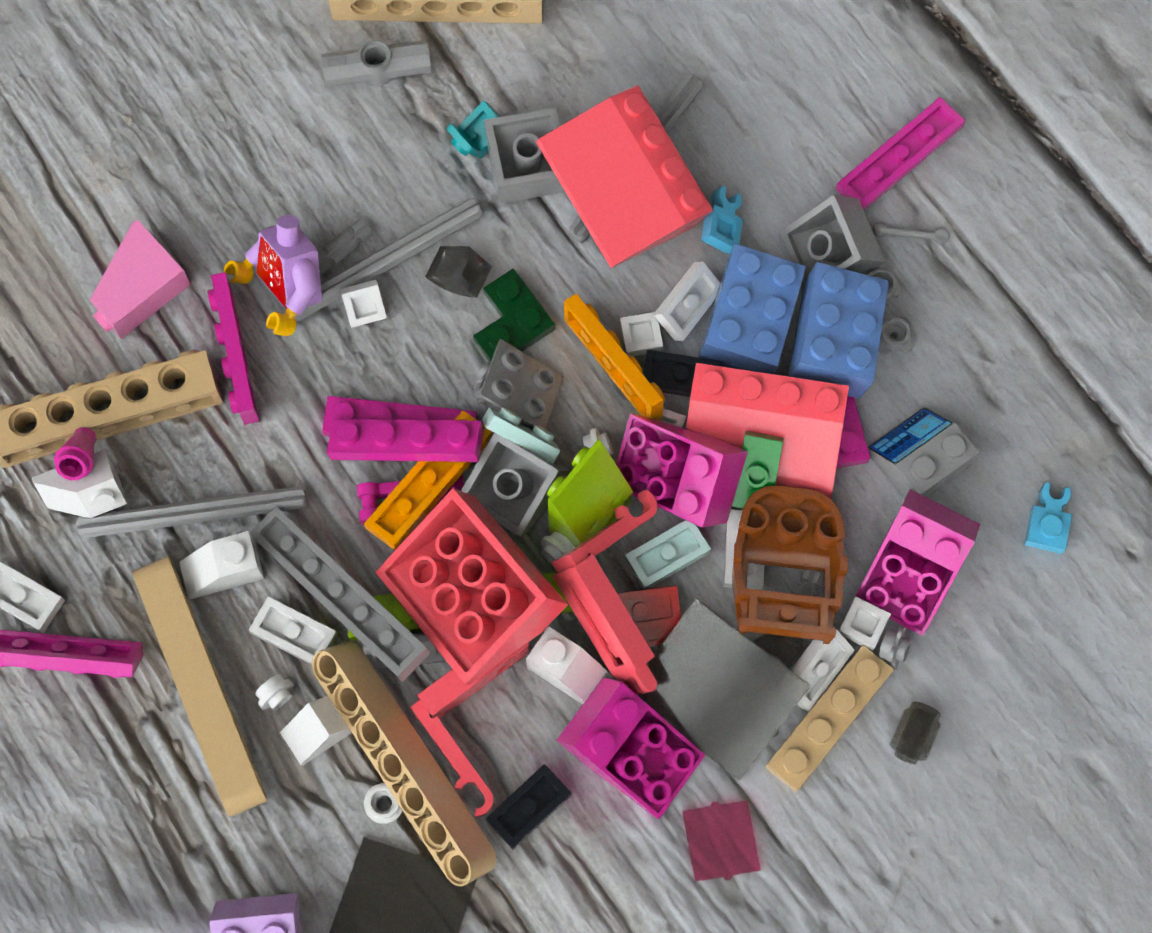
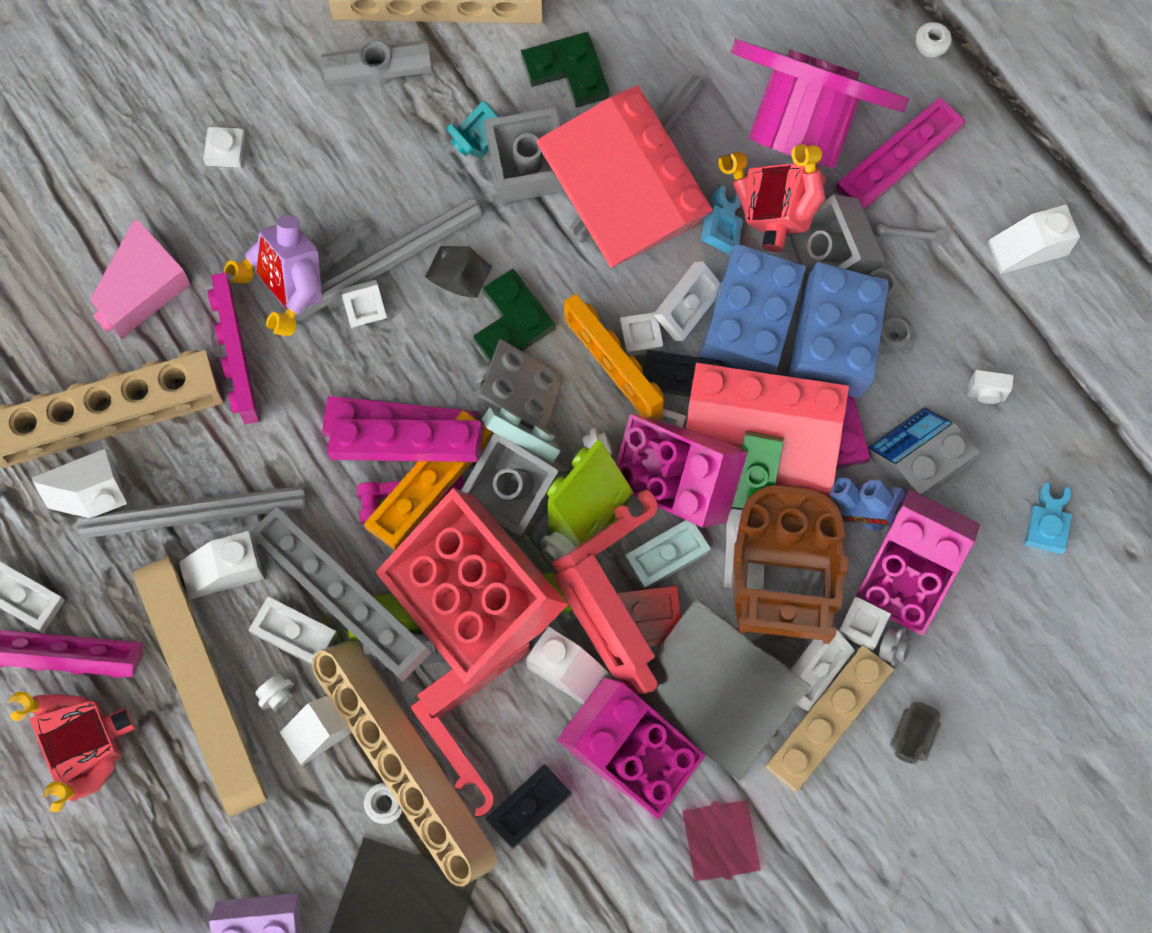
(74, 741): none -> torso
(76, 455): dark pink cone -> none
(224, 147): none -> white plate
(568, 59): none -> dark green plate
(779, 197): none -> torso
(809, 101): none -> dark pink piece
(867, 503): none -> medium blue hips
(930, 47): none -> white plate
(990, 386): none -> white plate
(1035, 240): none -> white slope

